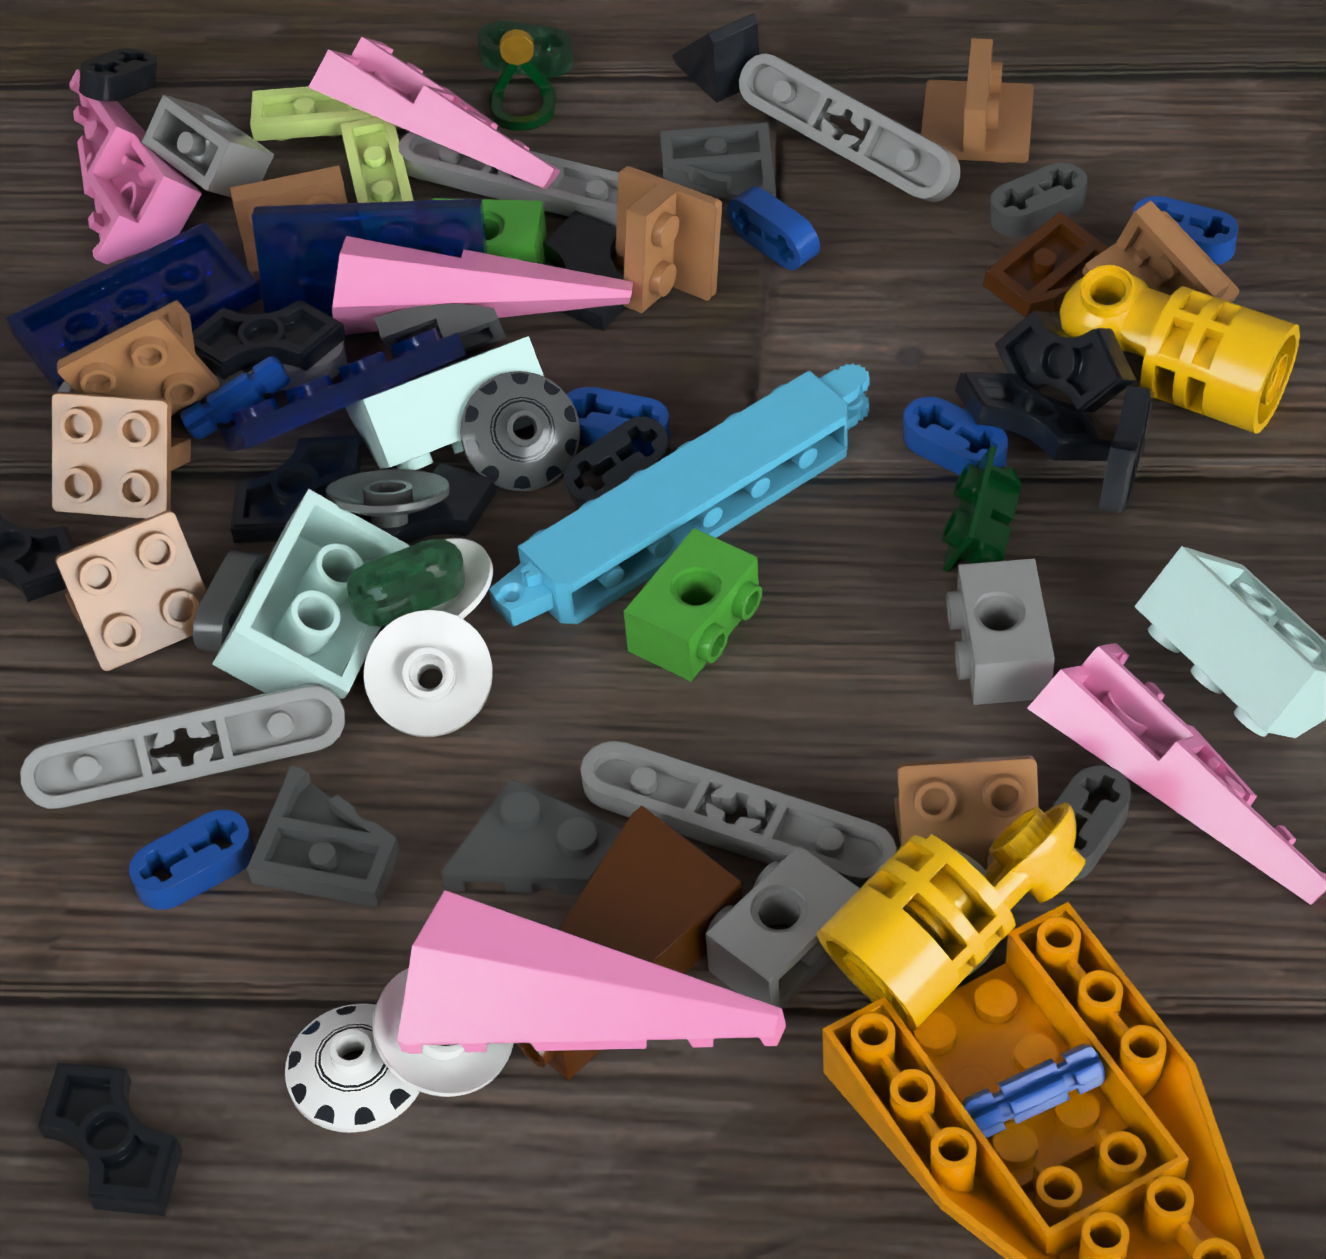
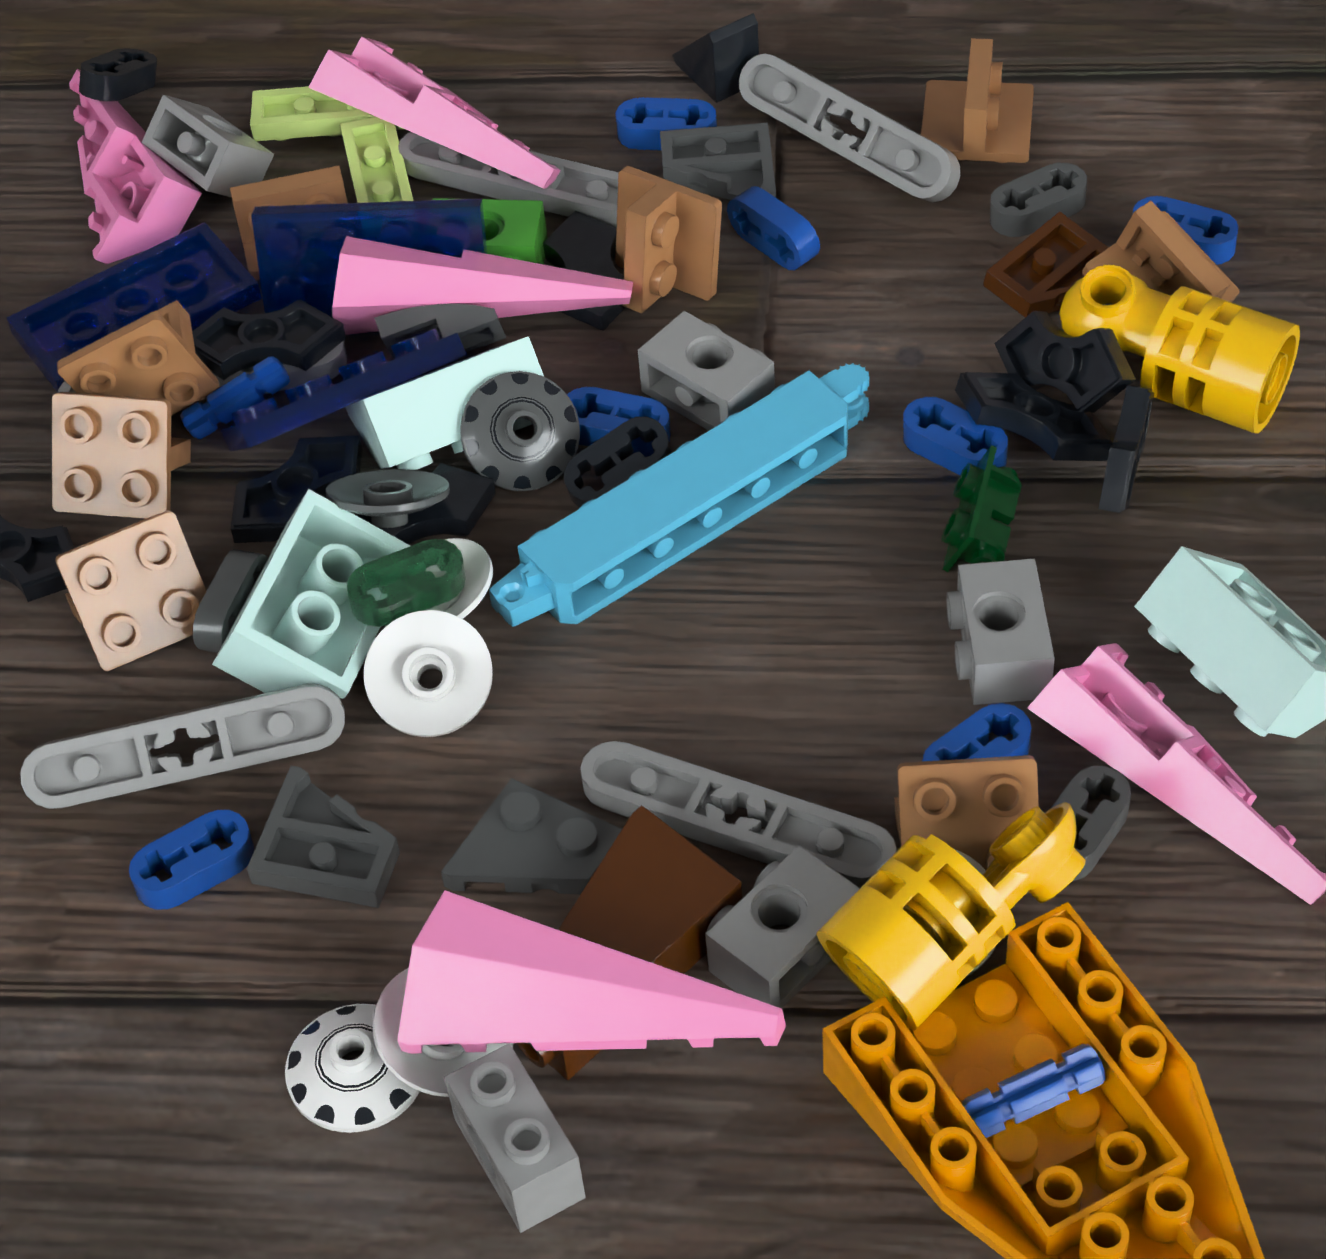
(127, 1161): black tile -> none
(515, 1137): none -> light grey brick
(517, 50): dark green piece -> none
(552, 47): clear green beam -> none
(643, 119): none -> blue beam
(693, 605): bright green brick -> none
(703, 371): none -> light grey brick
(971, 736): none -> blue beam

